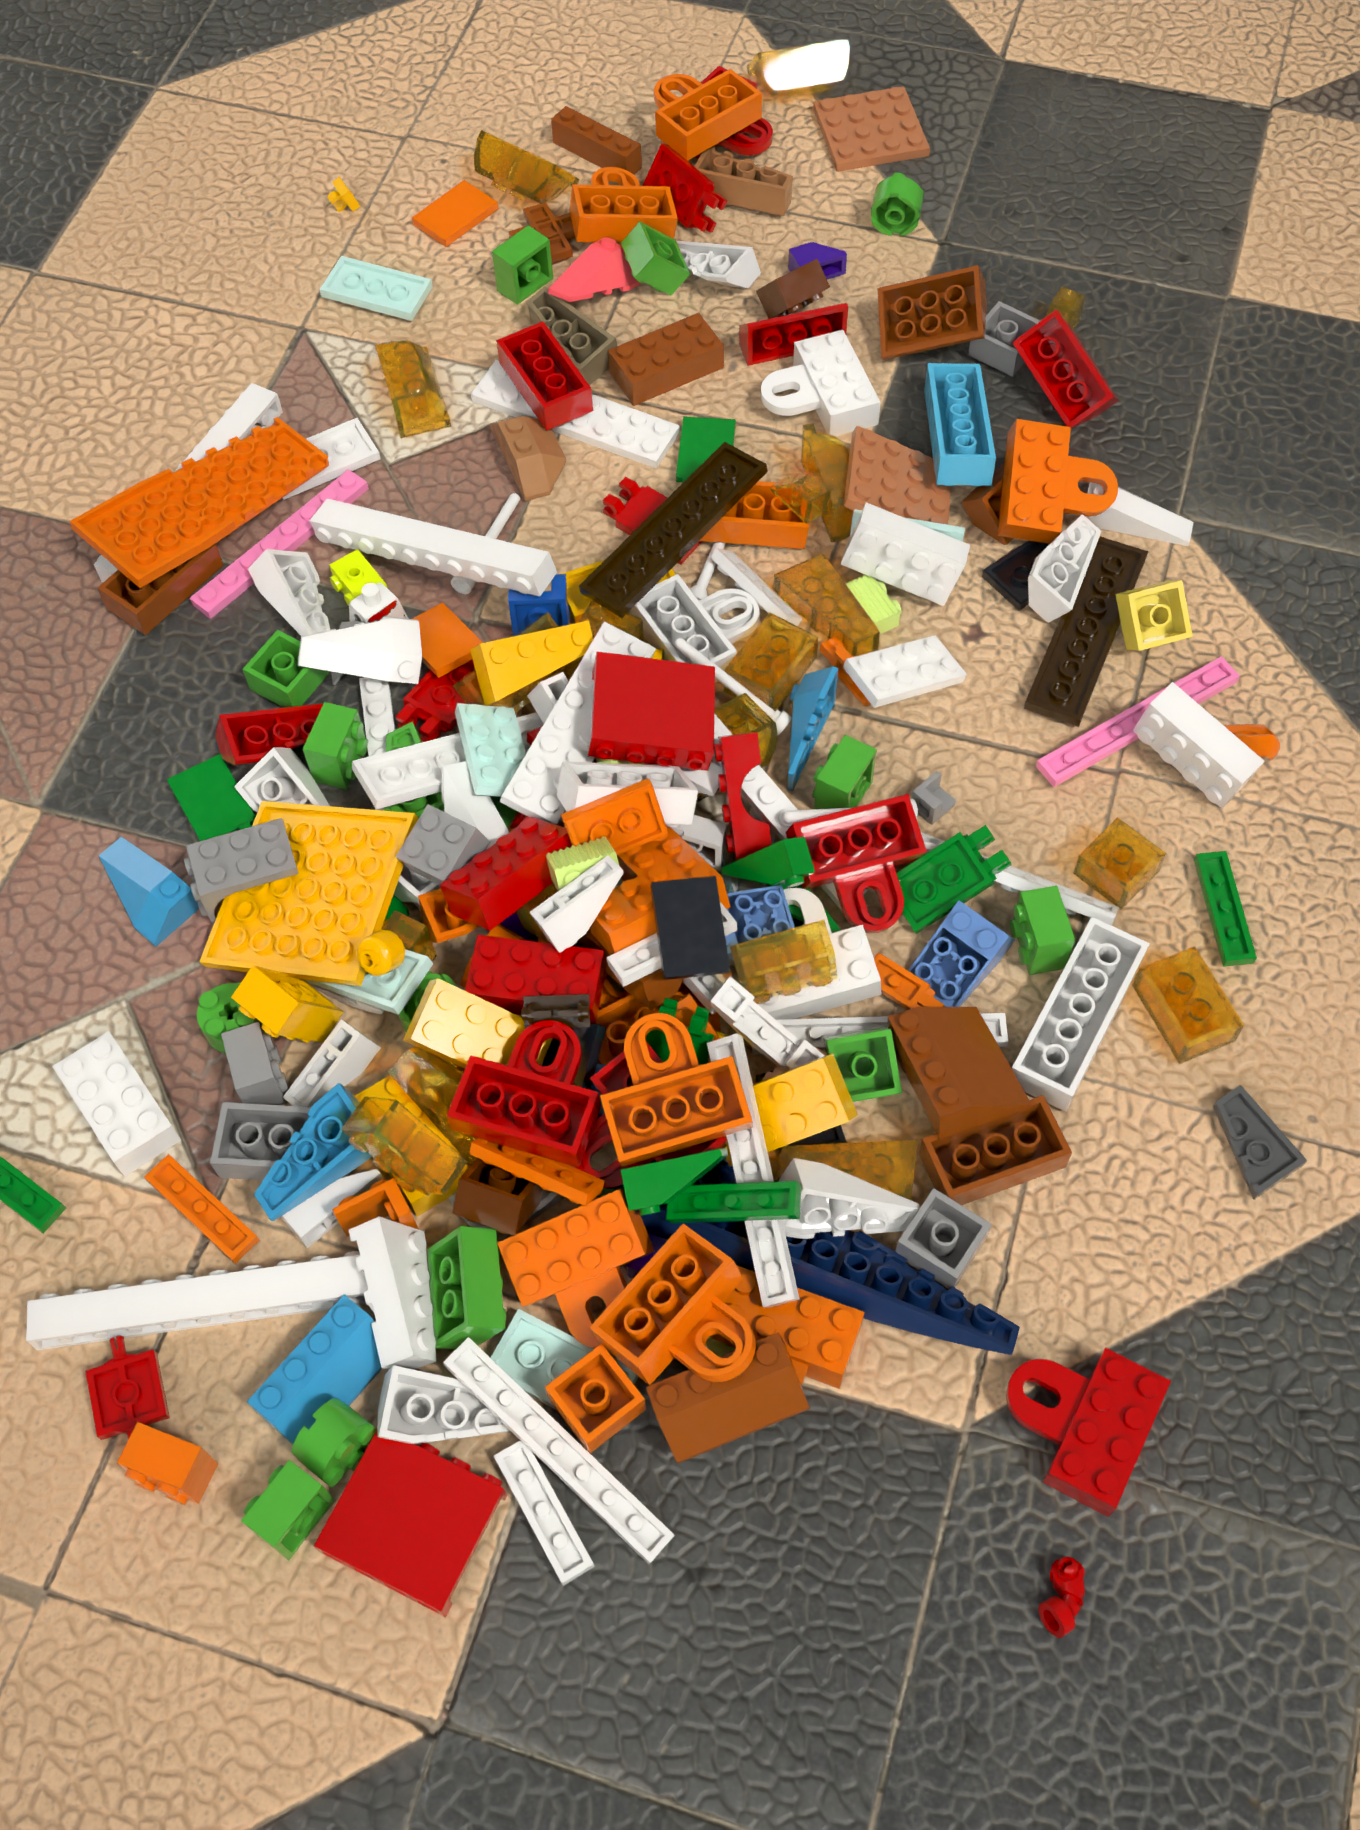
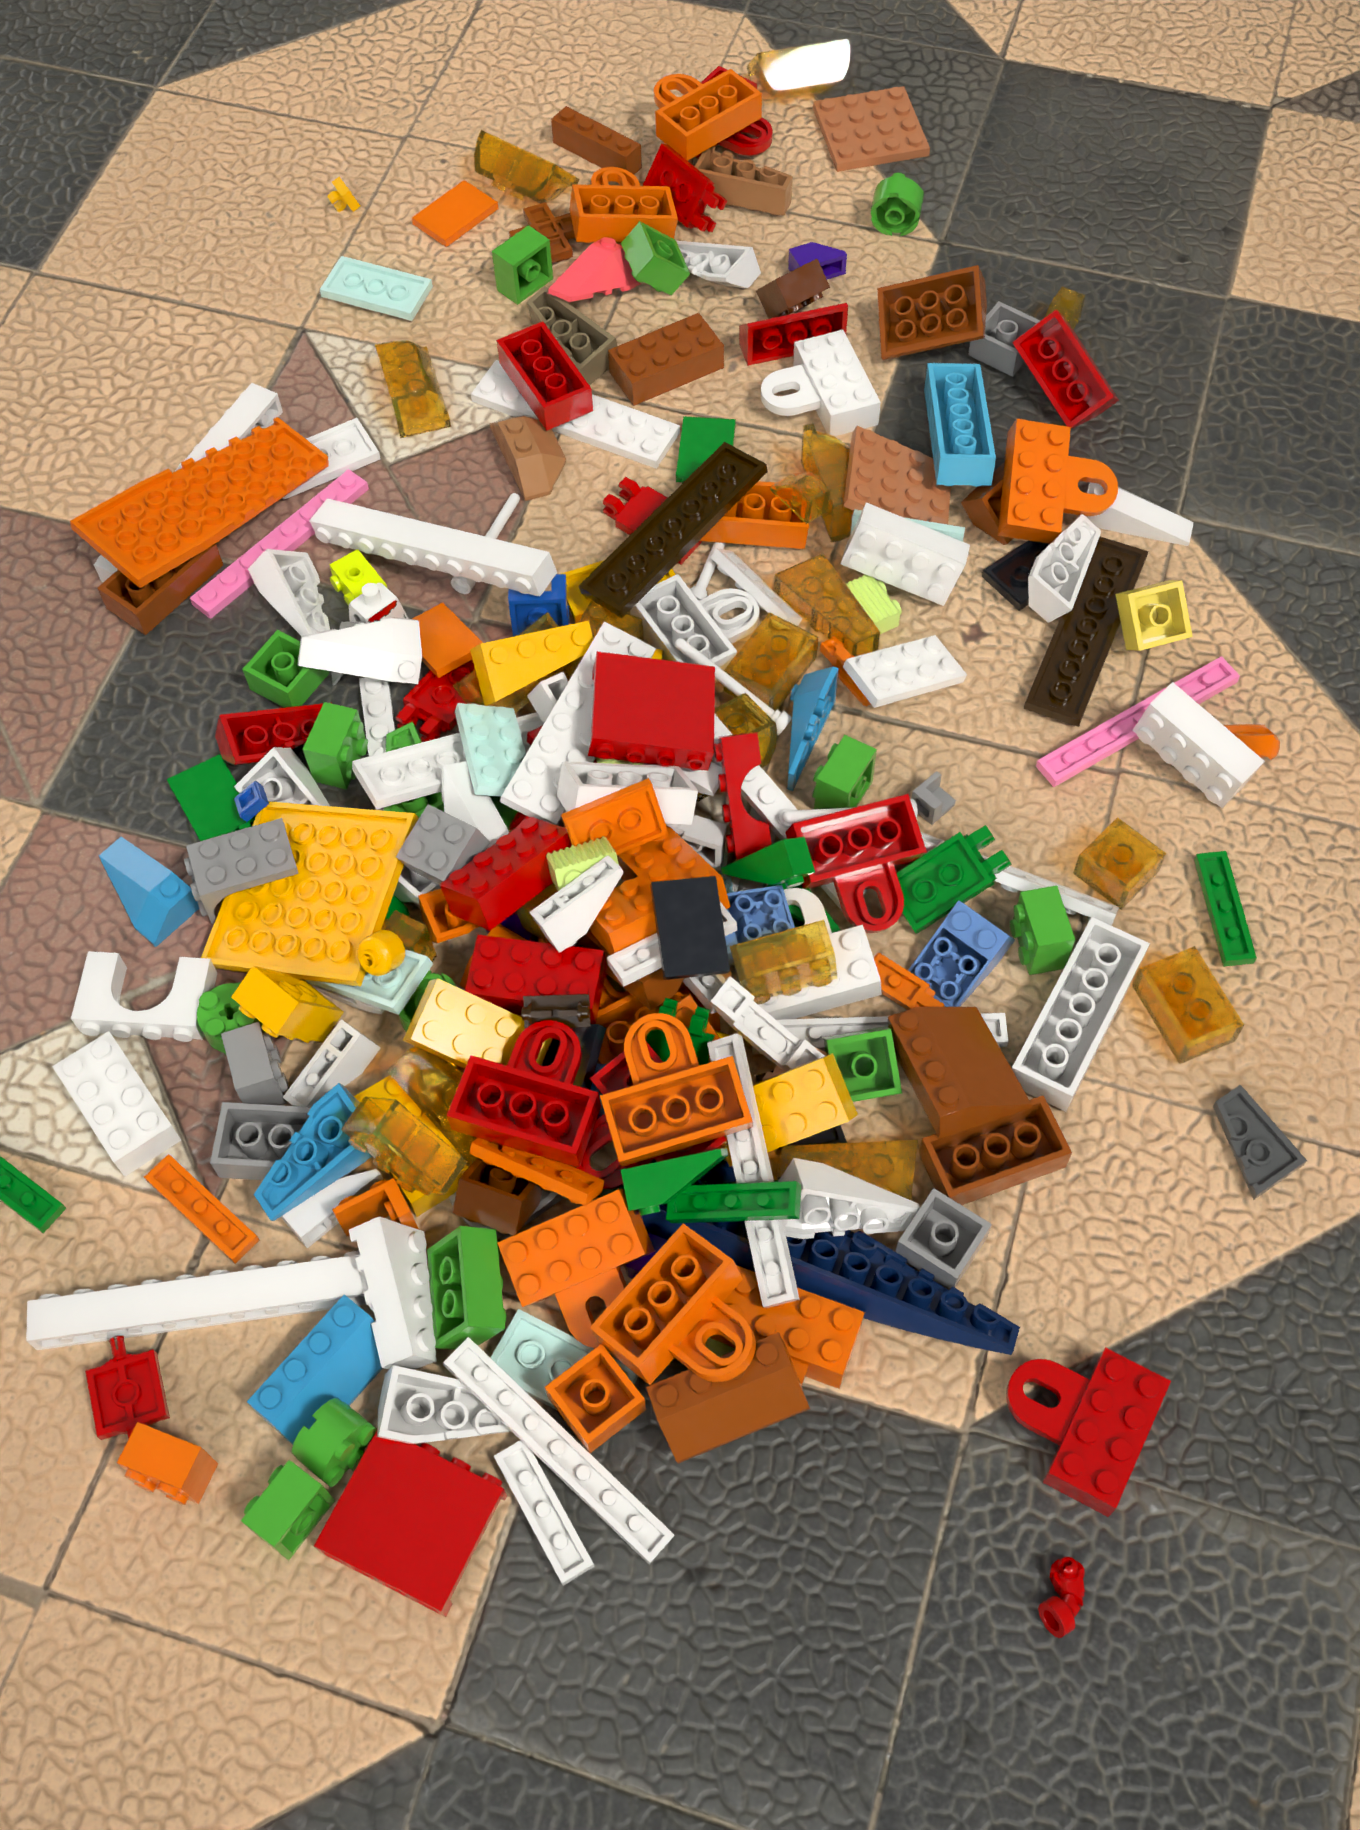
(99, 1008): none -> white arch
(251, 801): none -> blue tile

